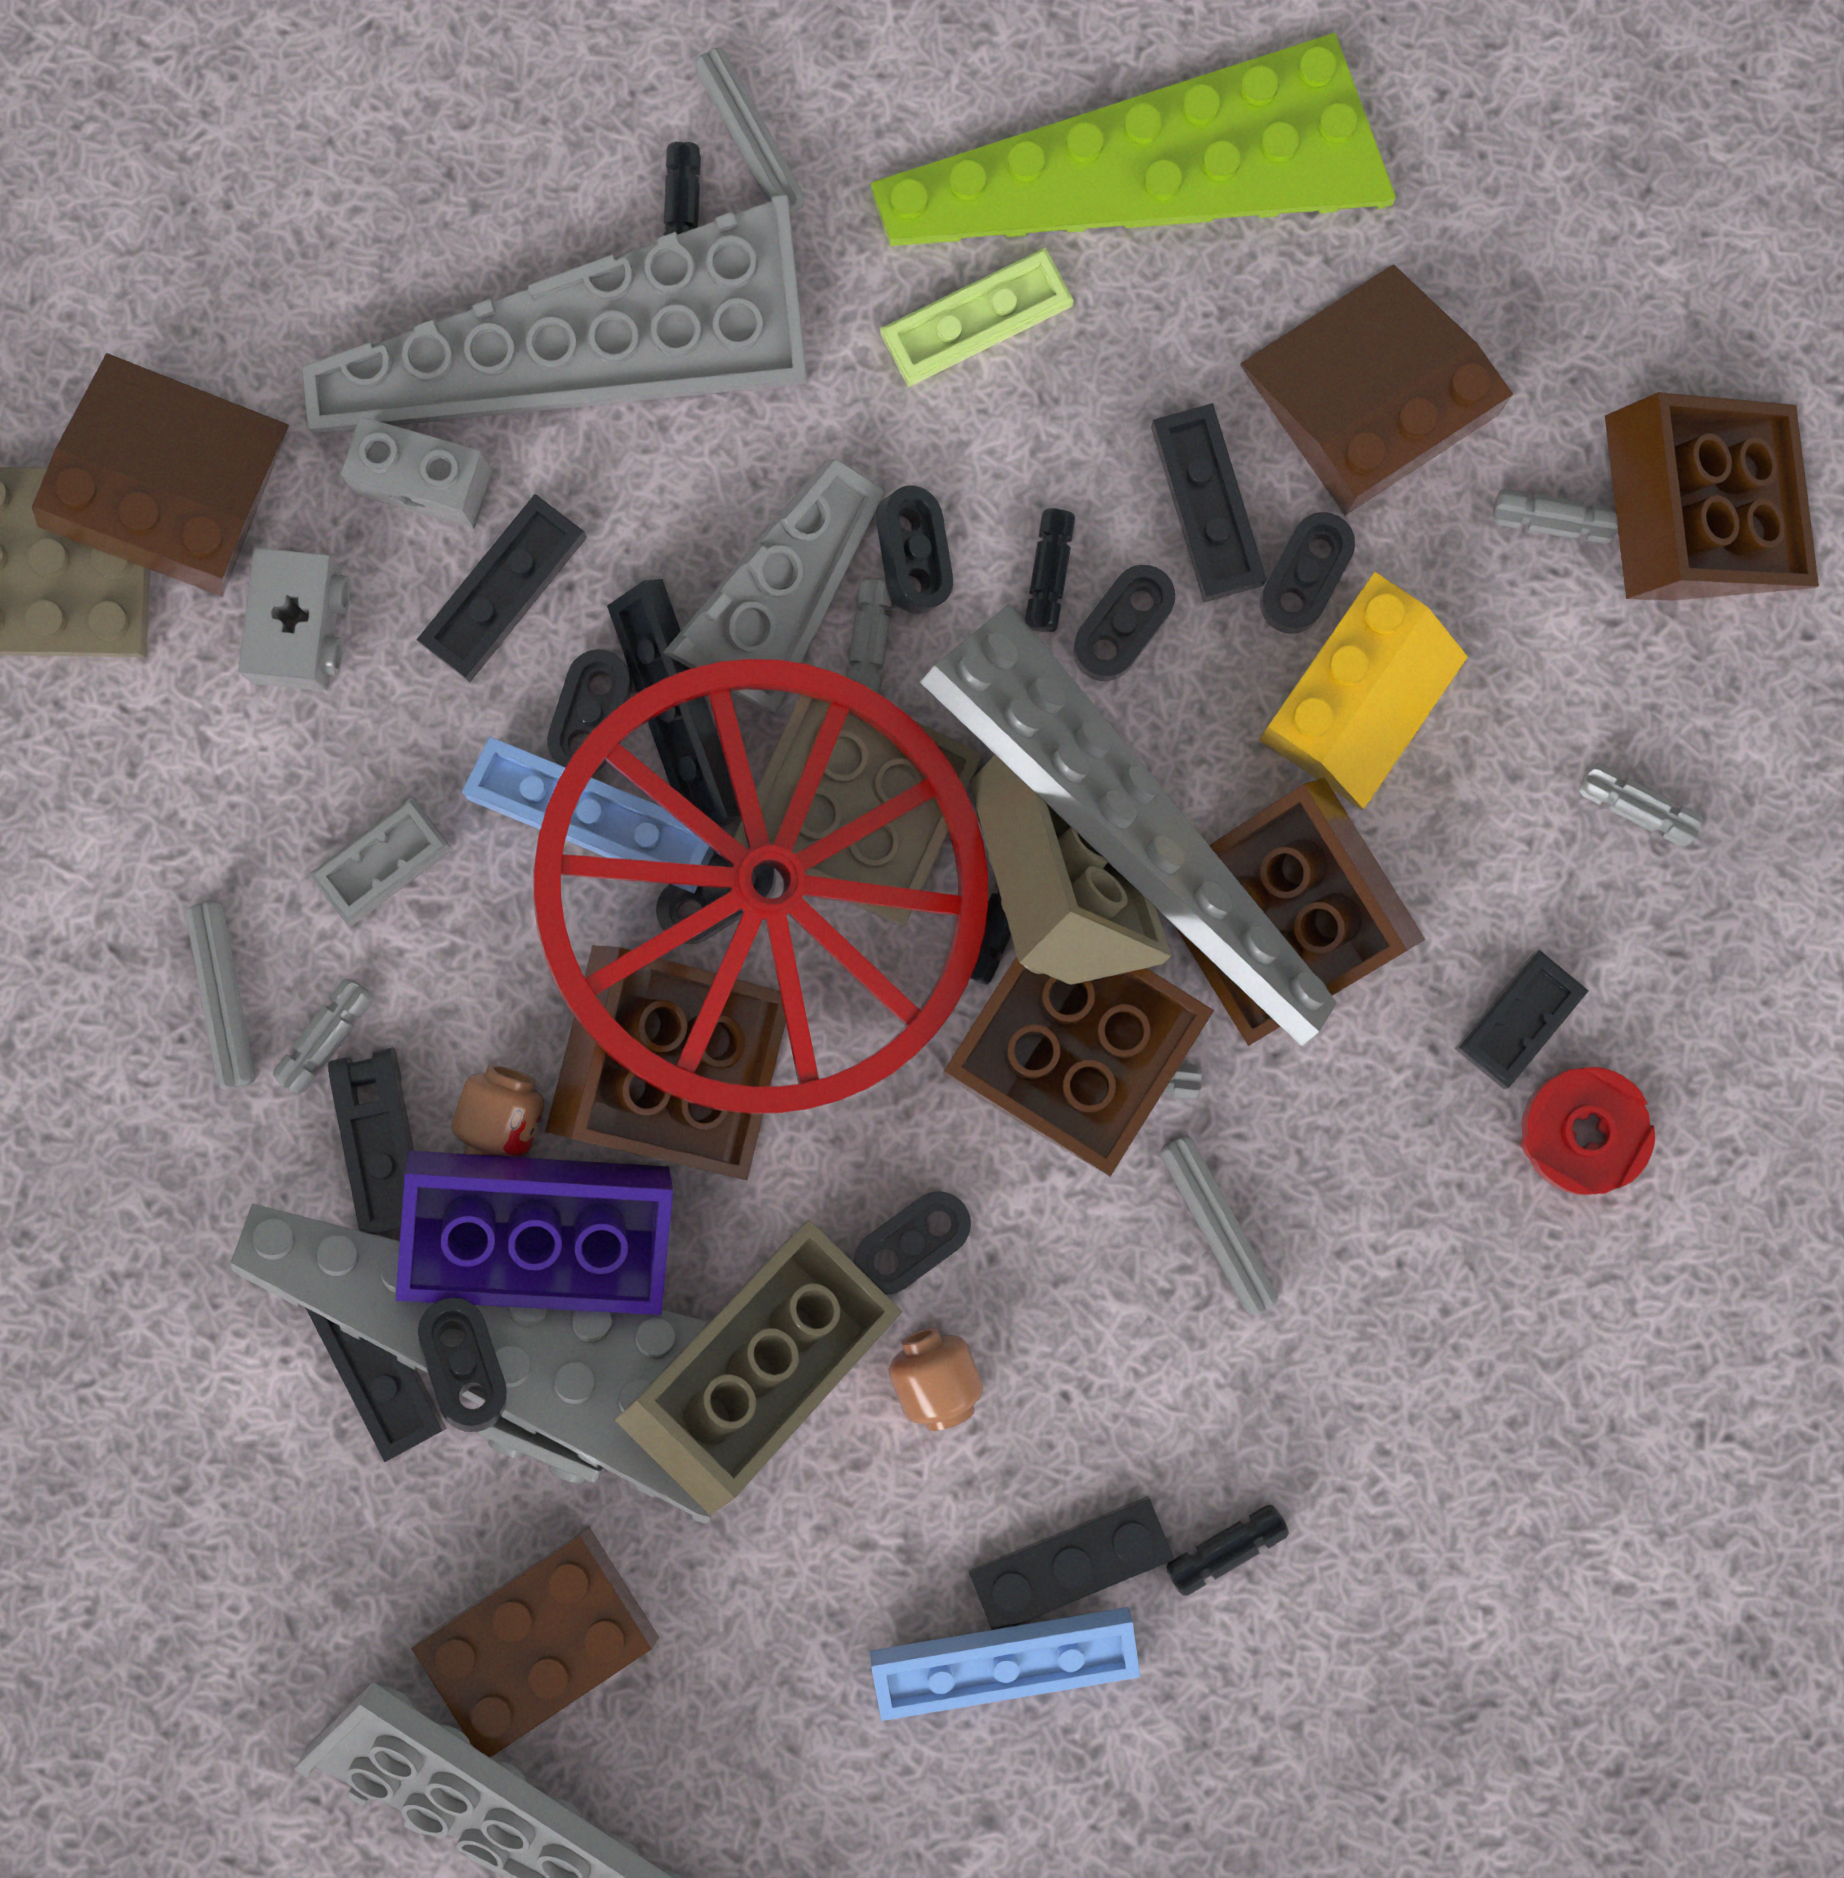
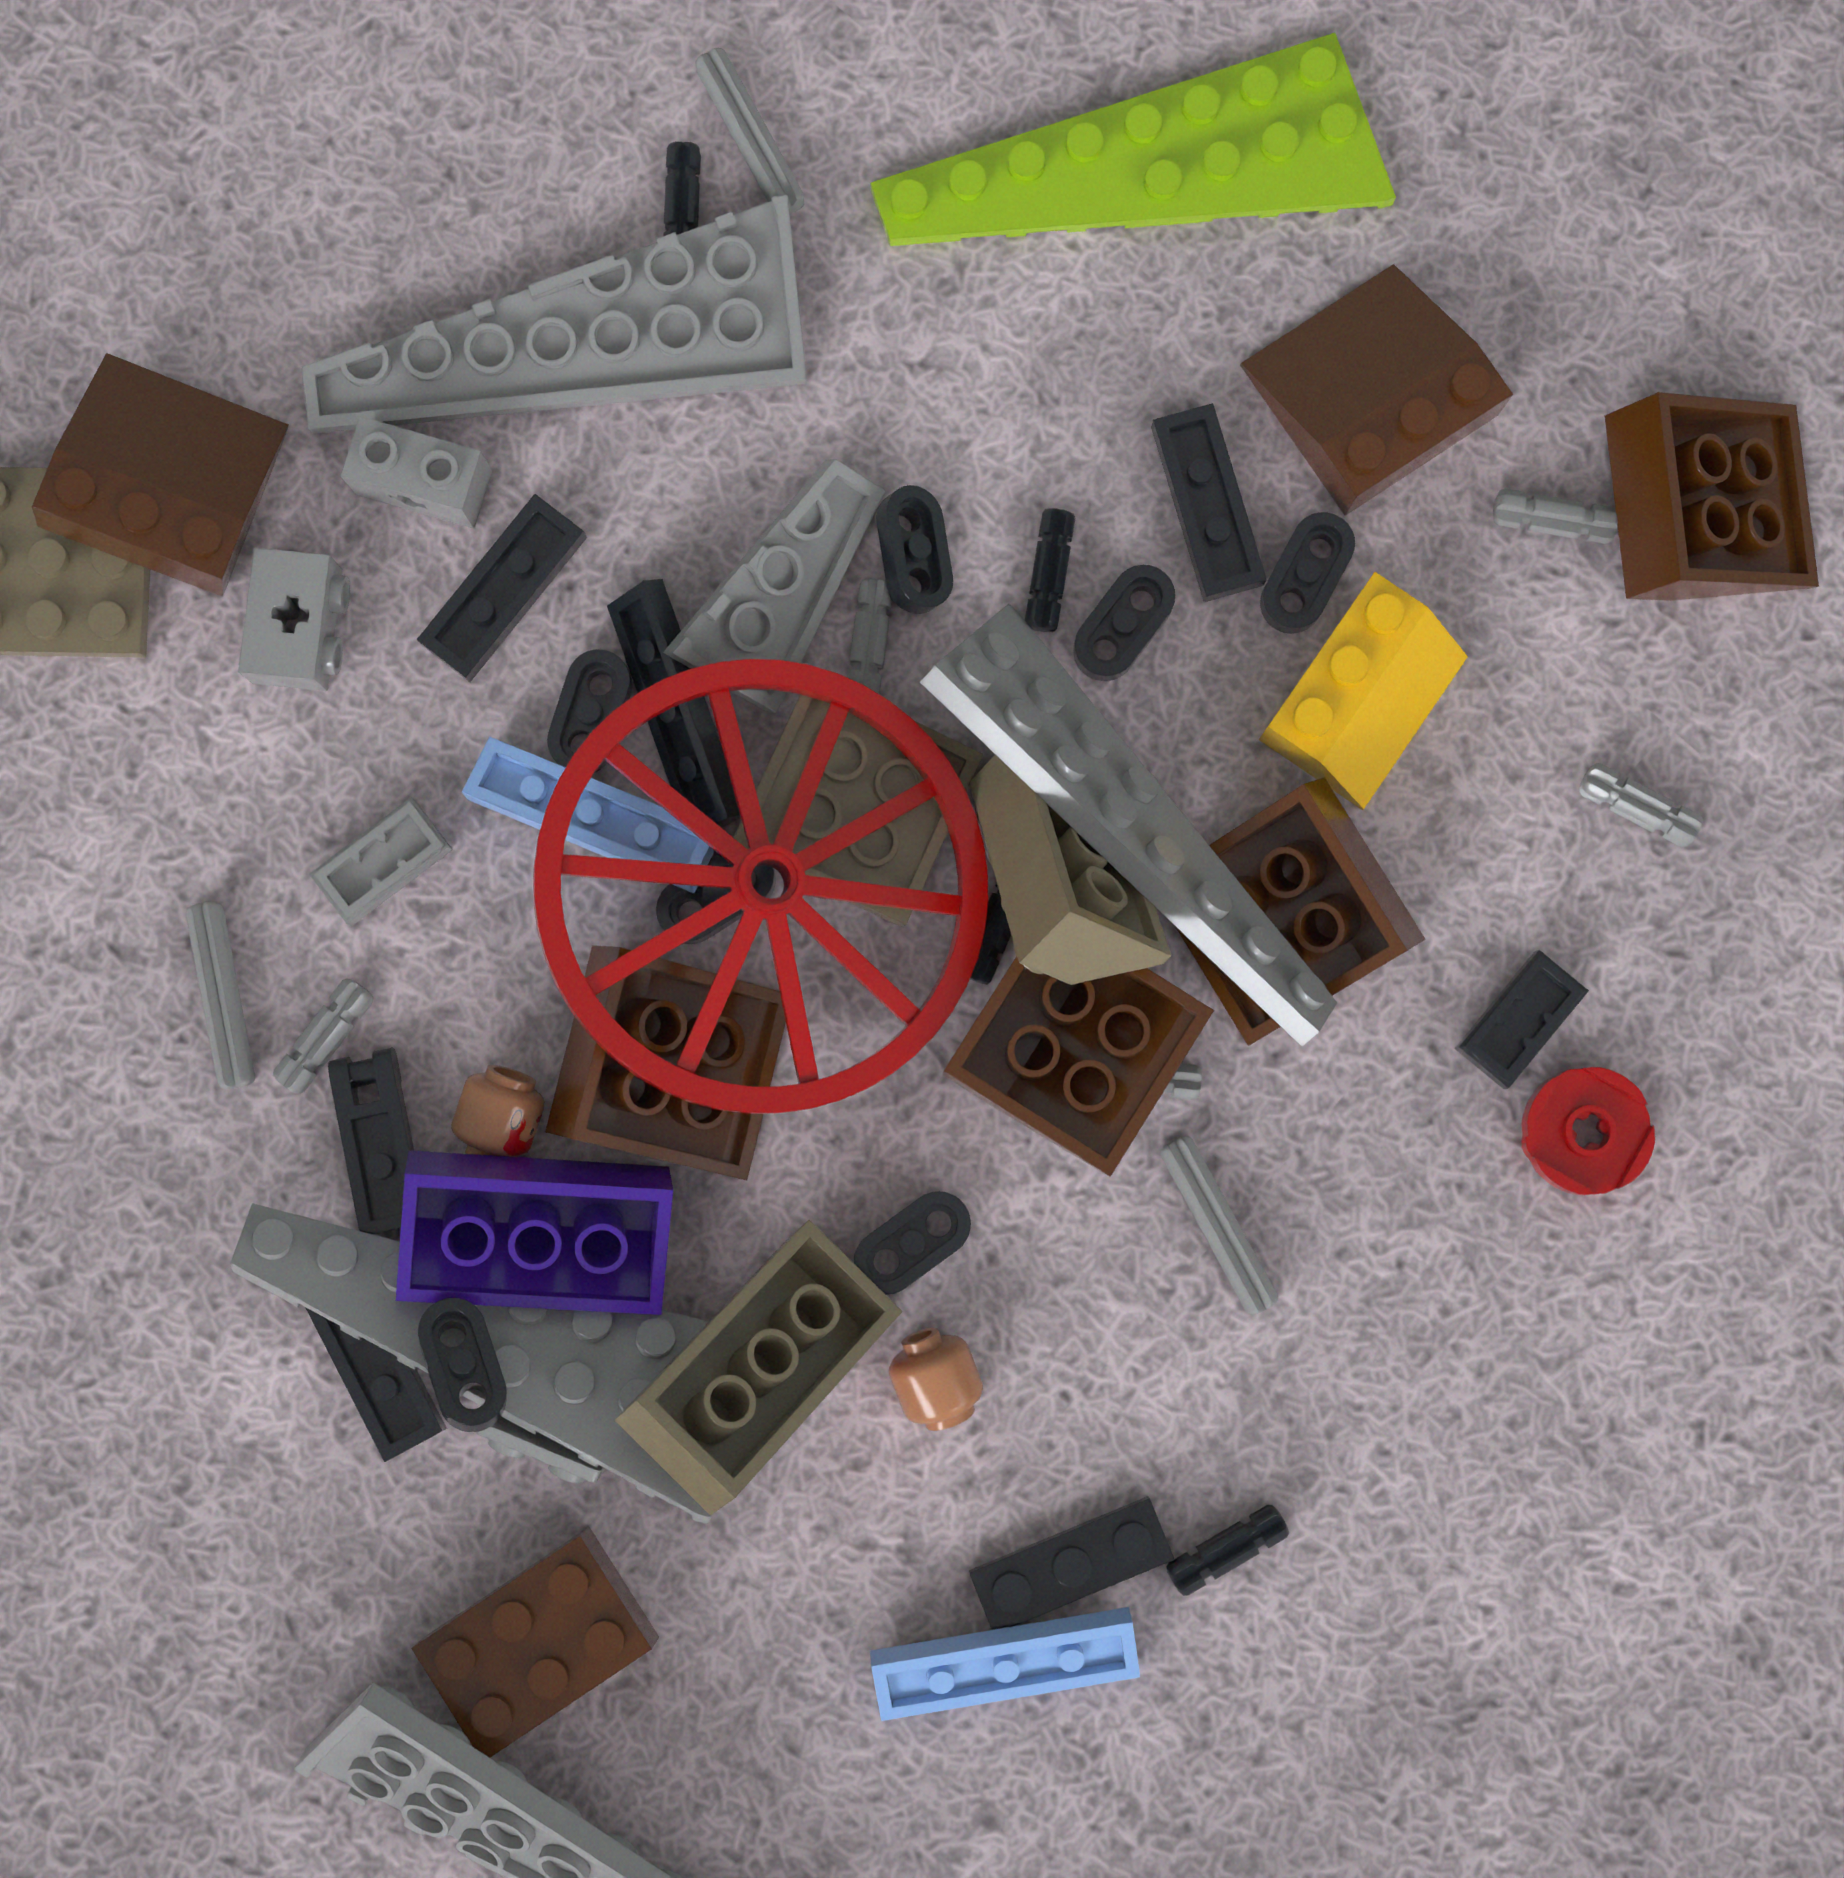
(976, 317): yellowish green tile -> none

